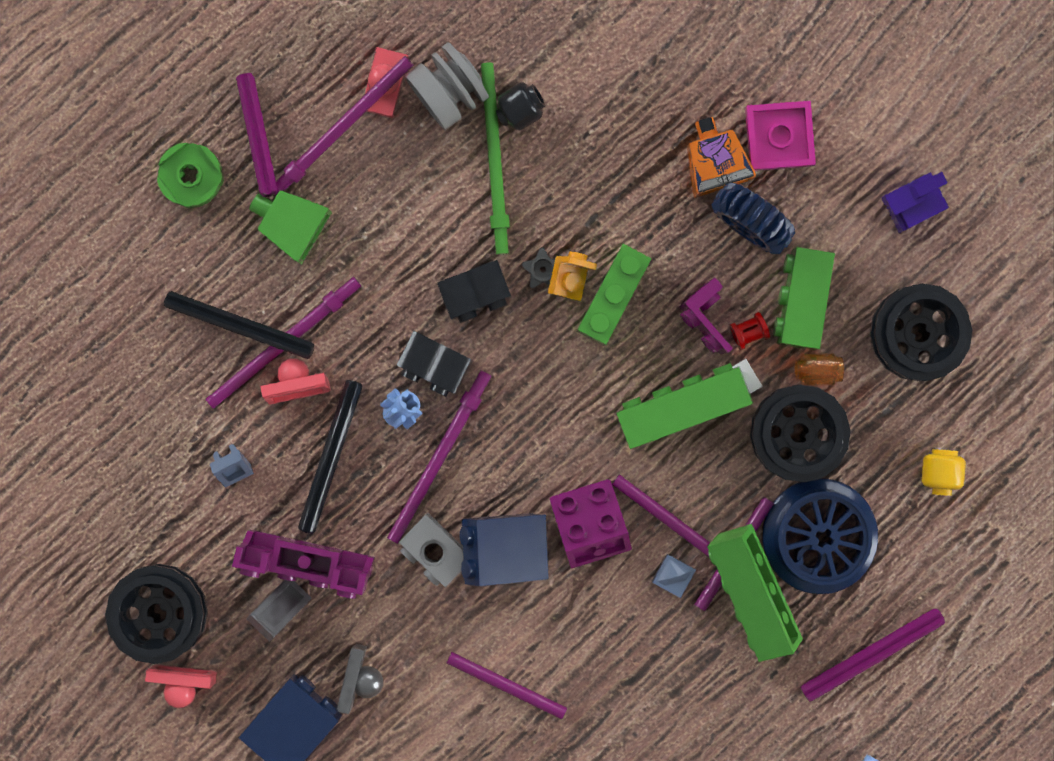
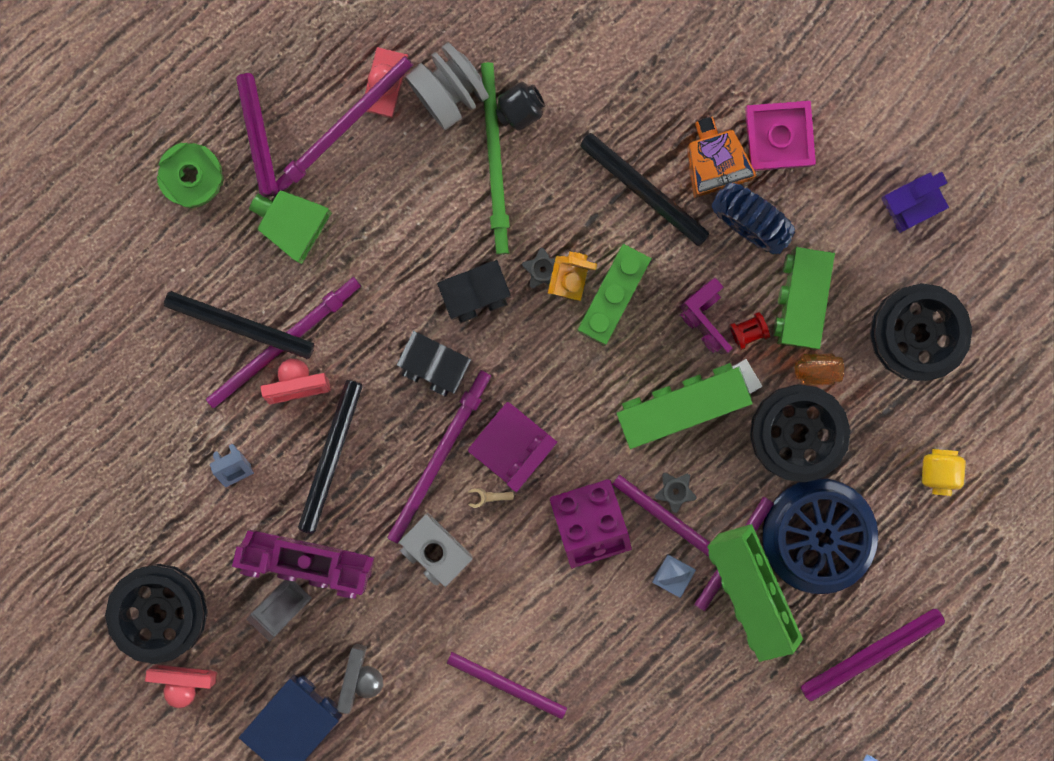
(401, 408): light blue gear -> none
(490, 497): none -> tan hand
(504, 549): dark blue brick -> none
(512, 446): none -> magenta bracket
(644, 189): none -> black axle
(684, 494): none -> dark grey plate

